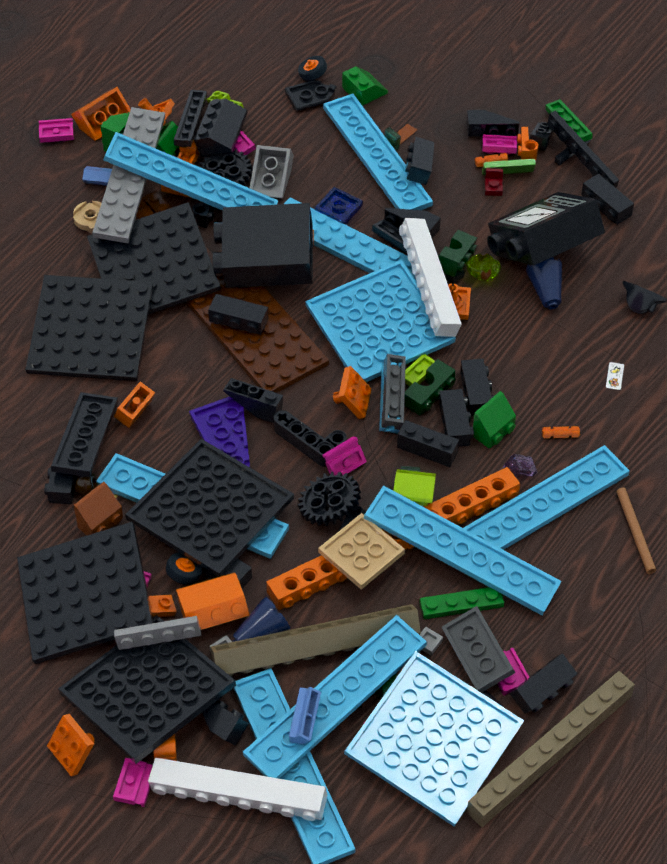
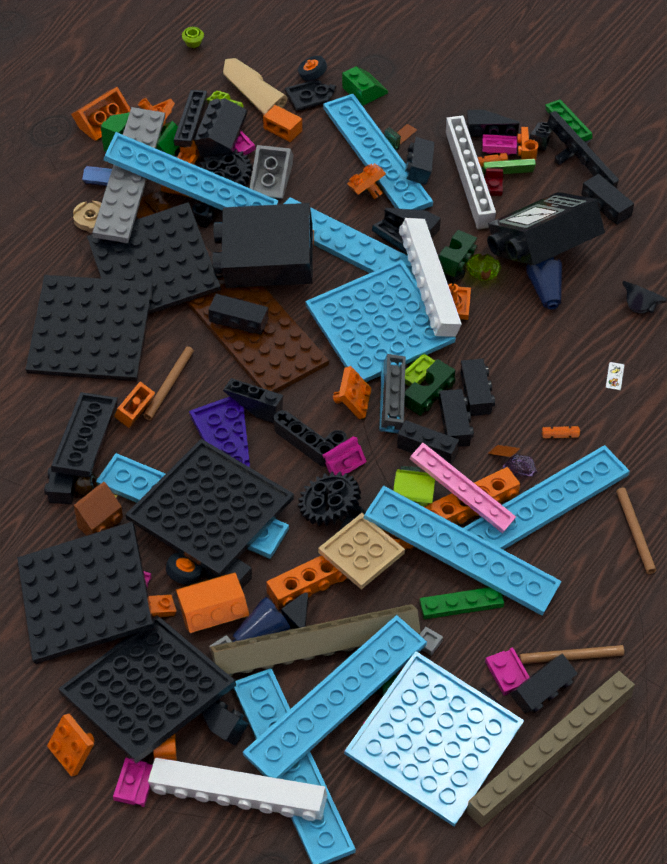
(56, 130): dark pink plate -> none
(157, 632): light grey plate -> none
(168, 383): none -> medium nougat piece
(192, 36): none -> lime cone
(252, 86): none -> tan panel
(282, 123): none -> orange brick
(296, 612): none -> black slope
(304, 715): medium blue piece -> none
(339, 205): clear blue plate -> none
(367, 180): none -> orange plate
(462, 487): none -> bright pink plate
(470, 172): none -> white brick
(478, 649): dark grey plate -> none
(493, 421): green slope -> none
(504, 450): none -> dark orange sticker
(574, 654): none -> medium nougat piece

